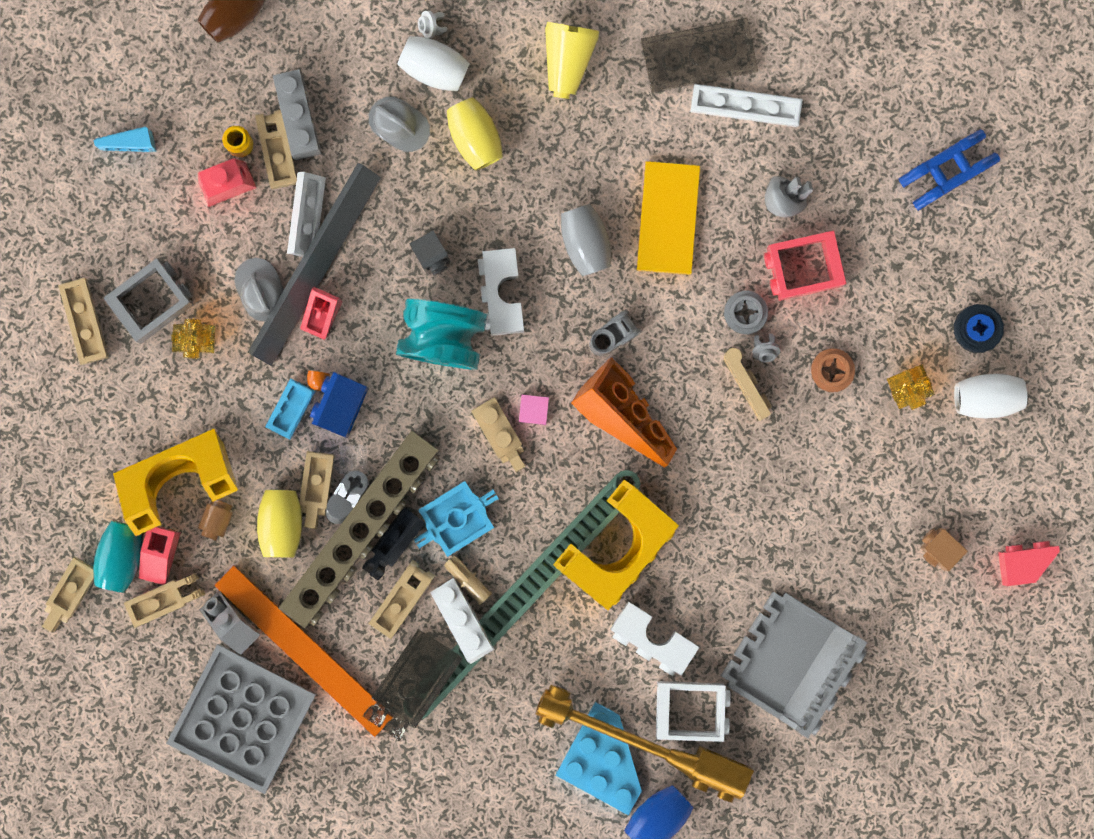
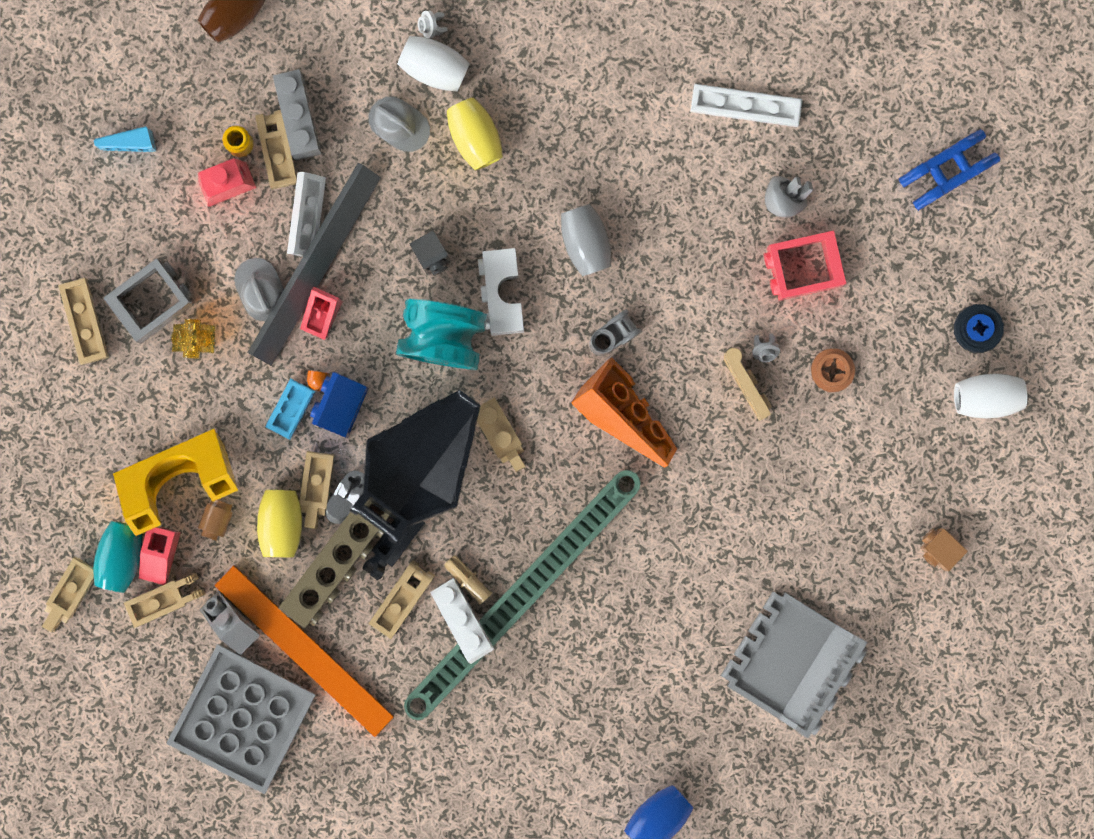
(412, 684): clear smoke tile -> none
(418, 464): none -> black windscreen
(456, 518): medium azure plate -> none
(533, 409): bright pink tile -> none
(568, 56): light yellow cone -> none
(602, 764): medium azure plate -> none
(650, 532): yellow arch -> none
(662, 712): white window -> none
(668, 218): yellow tile -> none
(673, 654): white arch -> none
(699, 55): clear smoke tile -> none
(704, 768): pearl gold bar -> none
(753, 302): light grey gear -> none
(911, 387): clear yellow brick -> none
(1025, 565): coral slope -> none

